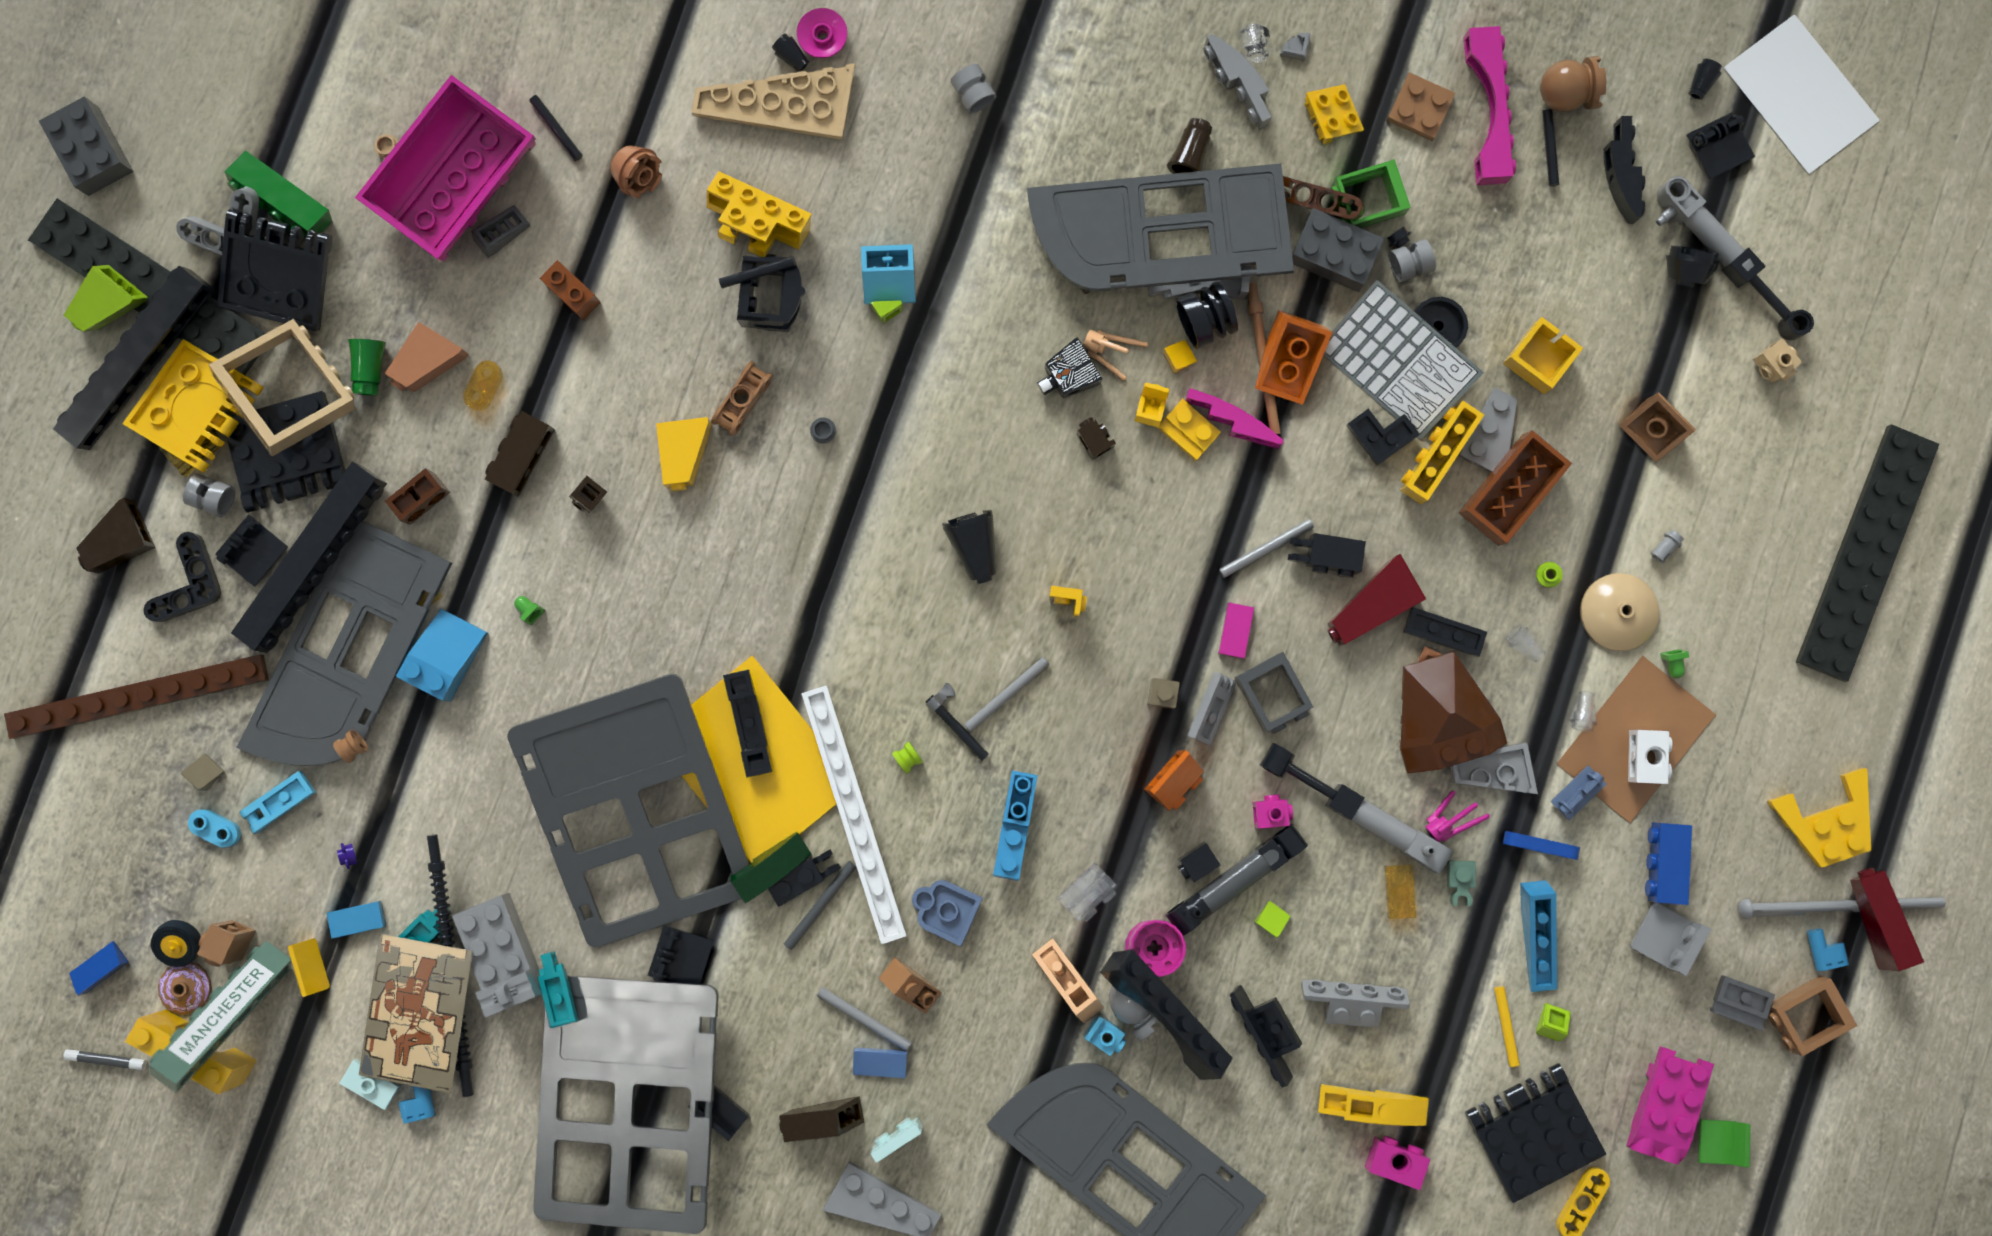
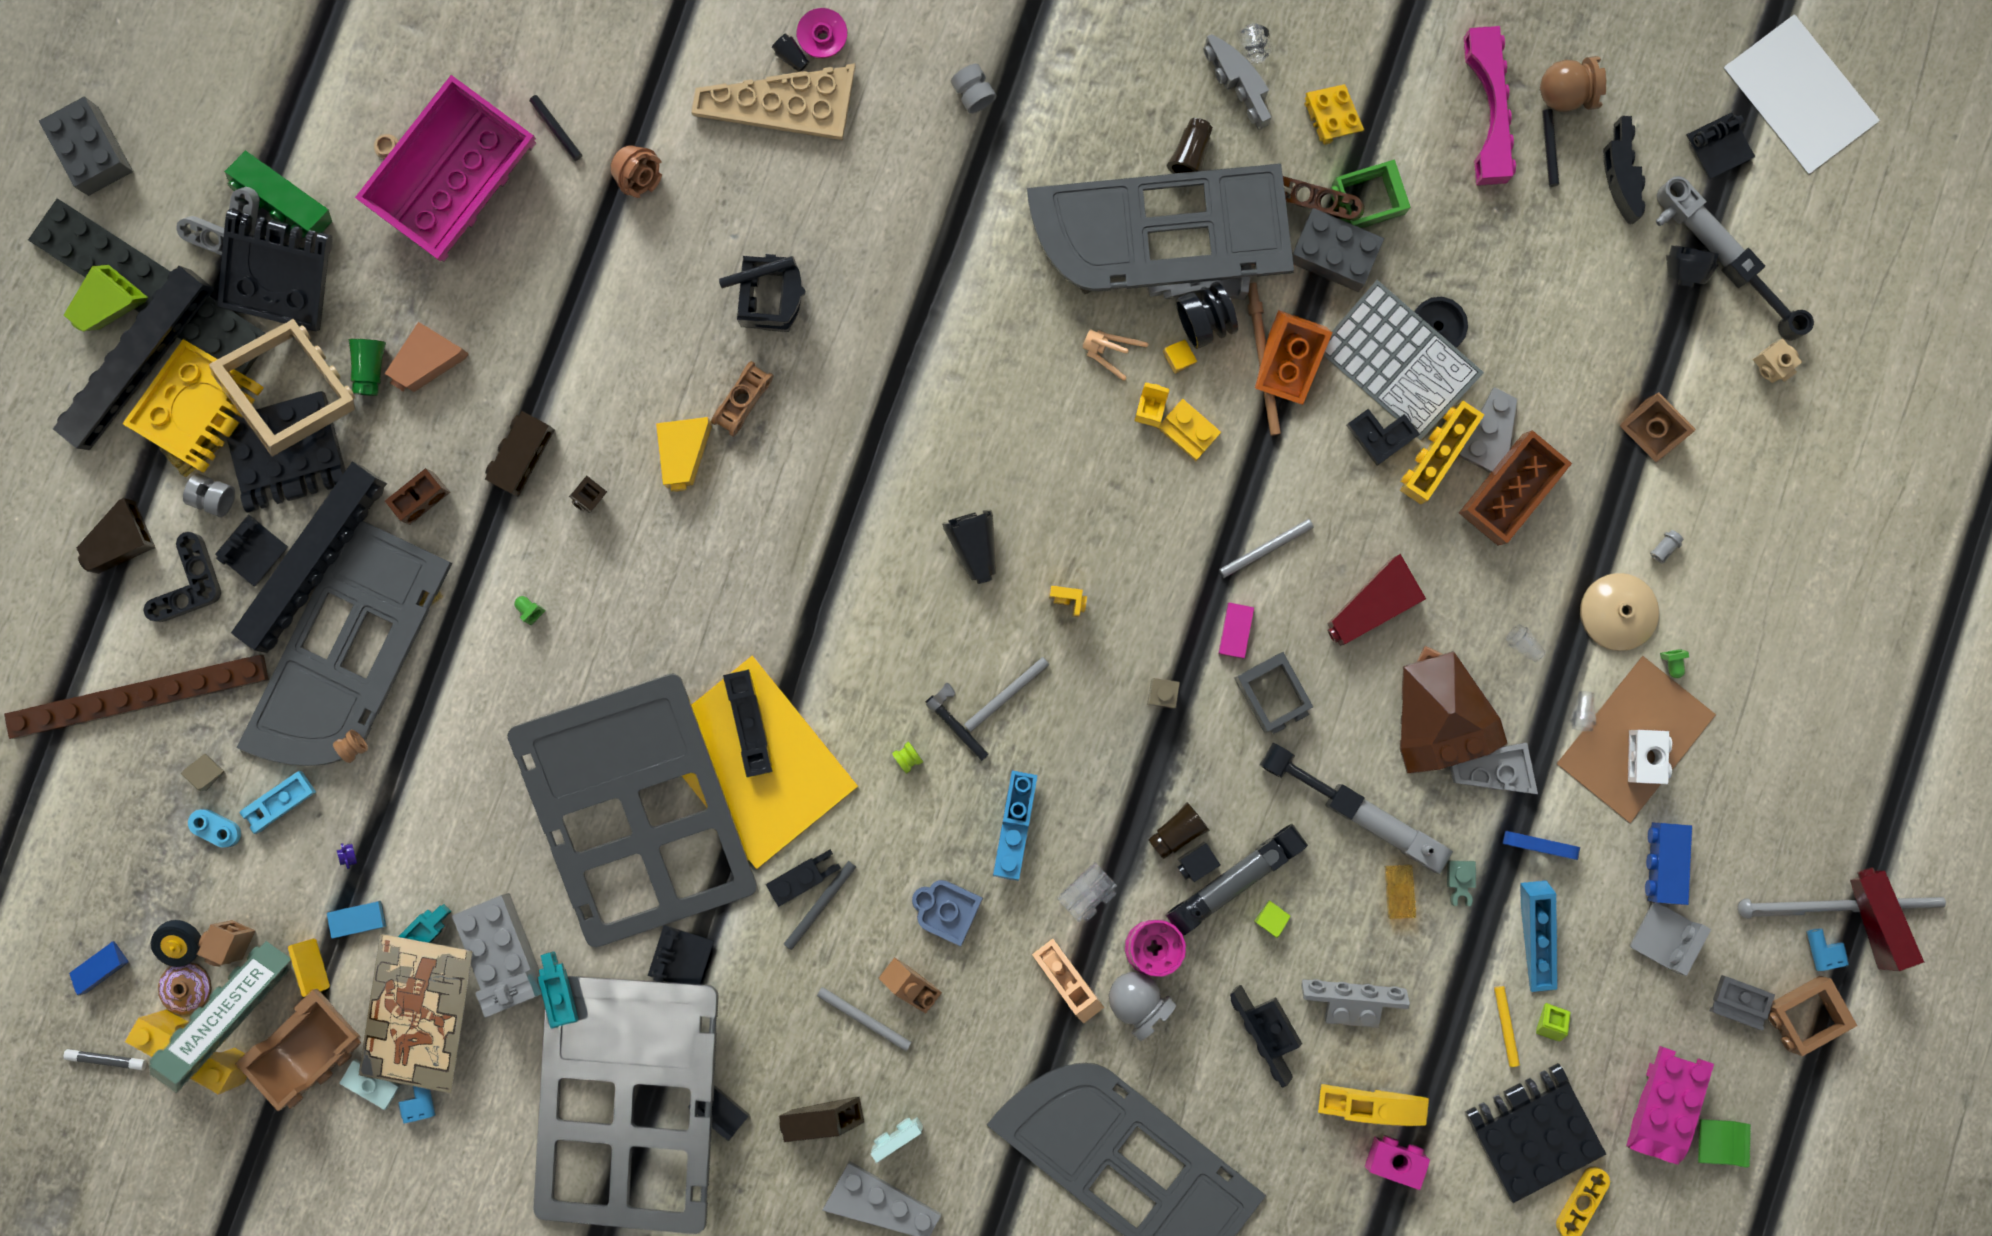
(300, 1052): none -> medium nougat cylinder
(437, 866): black hose -> none
(442, 655): dark azure slope -> none
(484, 385): clear yellow plate -> none
(498, 243): dark grey slope -> none
(570, 290): dark orange brick -> none
(755, 215): yellow piece -> none
(770, 867): dark green slope -> none
(823, 430): dark grey plate -> none
(854, 814): white plate -> none
(879, 1062): medium blue slope -> none
(887, 309): lime slope -> none
(888, 273): medium azure slope -> none
(1070, 371): black torso -> none
(1094, 438): dark brown brick -> none
(1098, 1028): medium azure brick -> none
(1137, 981): black arch -> none
(1174, 780): orange slope -> none
(1178, 831): none -> dark brown plant
(1212, 708): light grey hinge -> none
(1242, 424): dark pink slope -> none
(1272, 812): dark pink brick -> none
(1296, 46): light grey tile -> none
(1331, 554): black hinge -> none
(1399, 238): black plate -> none
(1408, 262): light grey wheel -> none
(1420, 106): medium nougat plate -> none
(1440, 828): dark pink plant -> none
(1445, 632): black plate -> none
(1539, 359): yellow piece -> none
(1544, 580): lime plate -> none
(1578, 792): sand blue hinge -> none
(1704, 78): black cone -> none
(1835, 832): yellow wing -> none
(1867, 553): pearl dark grey plate -> none

